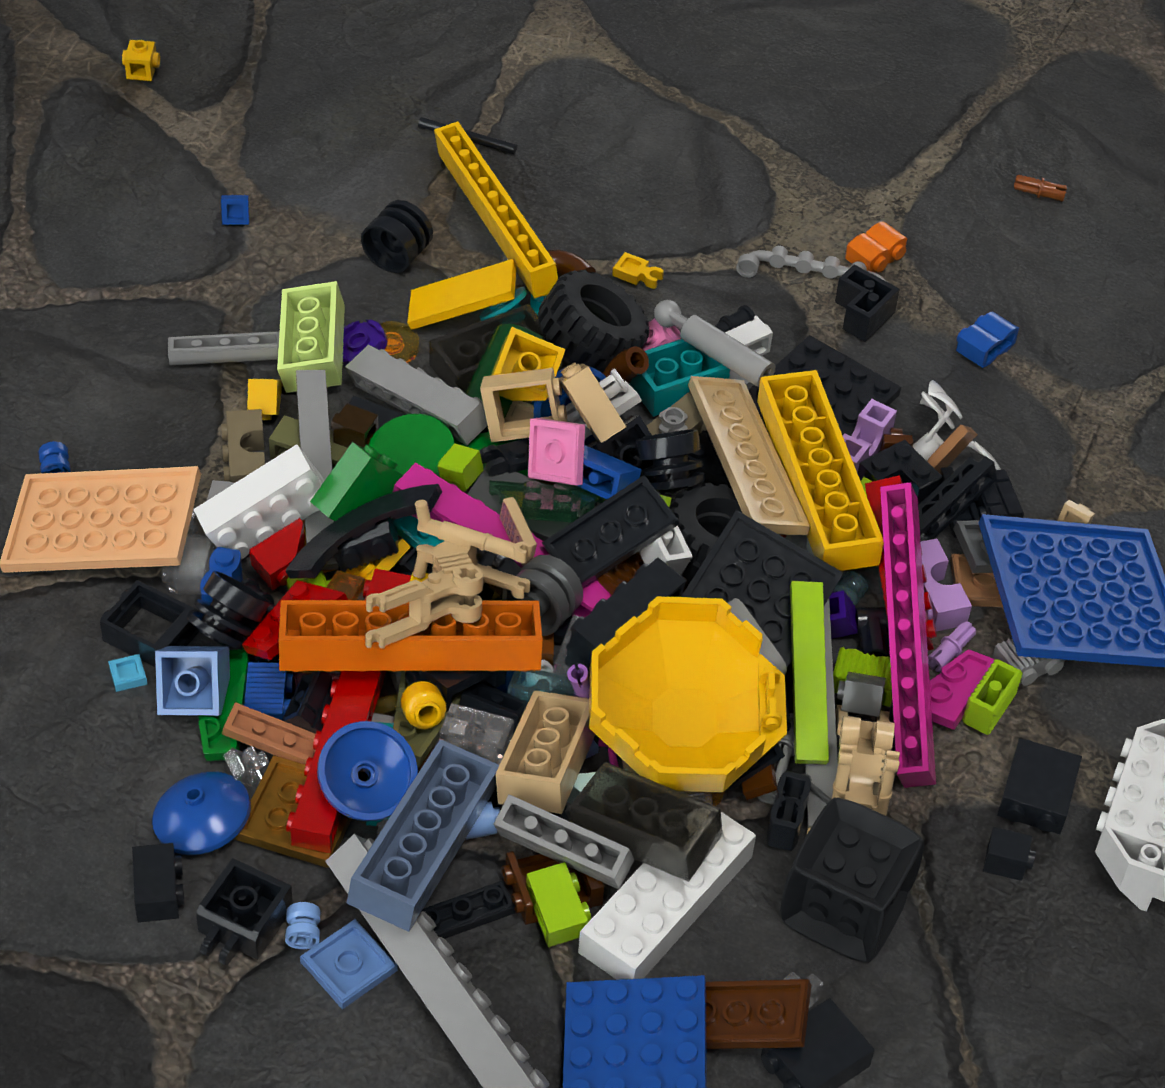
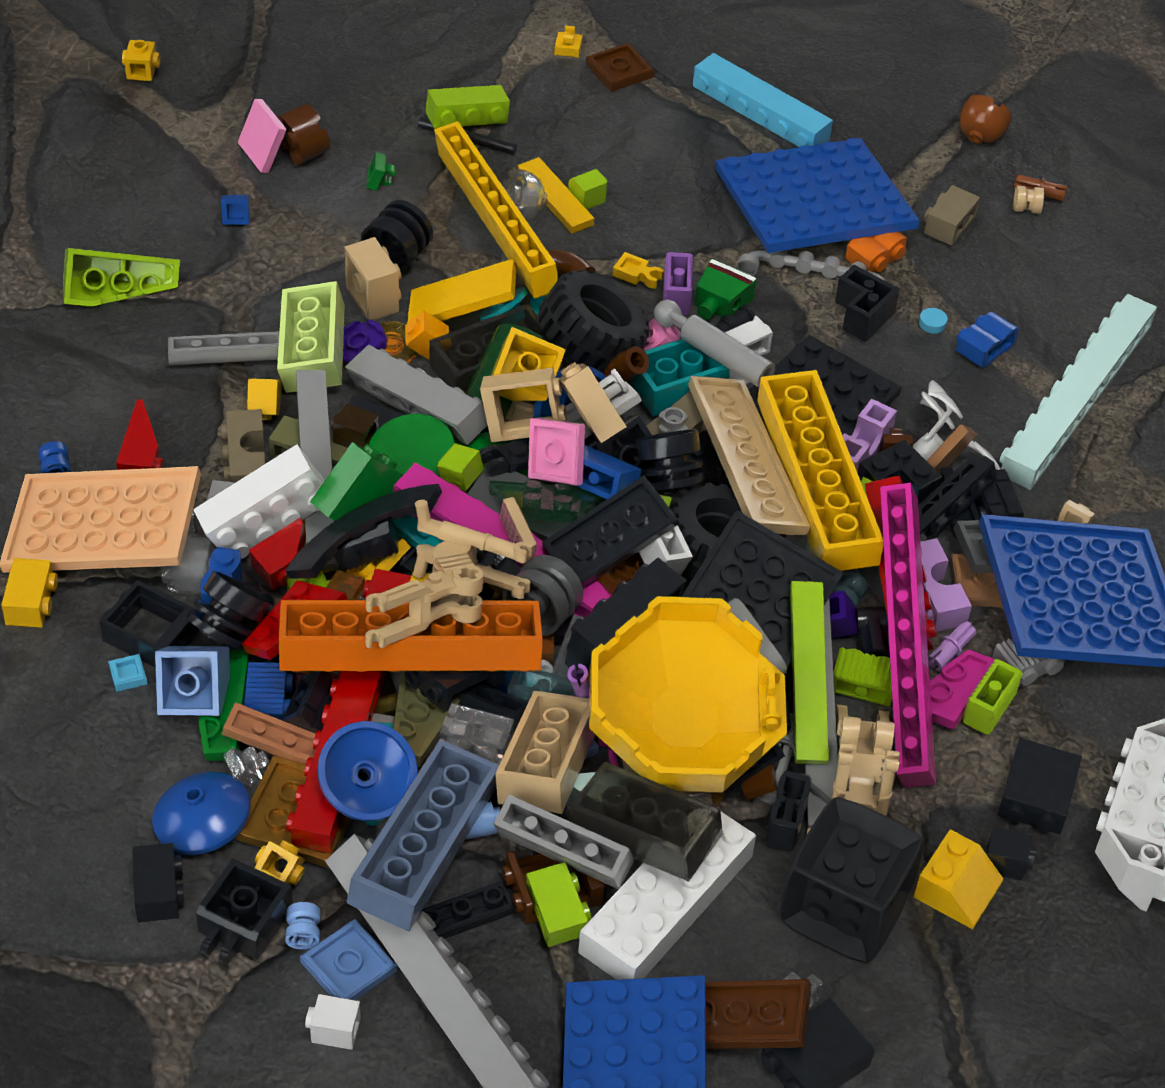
(29, 592): none -> yellow brick
(107, 277): none -> lime wedge
(139, 444): none -> red slope
(261, 135): none -> bright pink tile
(270, 855): none -> yellow brick
(303, 134): none -> reddish brown brick
(334, 1021): none -> white brick
(372, 278): none -> tan brick
(378, 172): none -> green tile
(421, 330): none -> light orange brick
(423, 705): yellow head -> none
(467, 105): none -> lime brick
(526, 192): none -> clear cylinder
(559, 198): none -> yellow tile
(568, 43): none -> yellow tile
(589, 188): none -> lime piece
(619, 67): none -> reddish brown tile
(678, 280): none -> medium lavender brick
(723, 290): none -> green torso
(761, 102): none -> medium azure brick
(815, 195): none -> blue plate
(862, 693): dark grey brick -> none
(933, 320): none -> medium azure tile
(951, 215): none -> dark tan brick
(959, 880): none -> yellow slope
(984, 120): none -> dark orange cylinder
(1028, 199): none -> tan wheel
(1077, 392): none -> light aqua brick

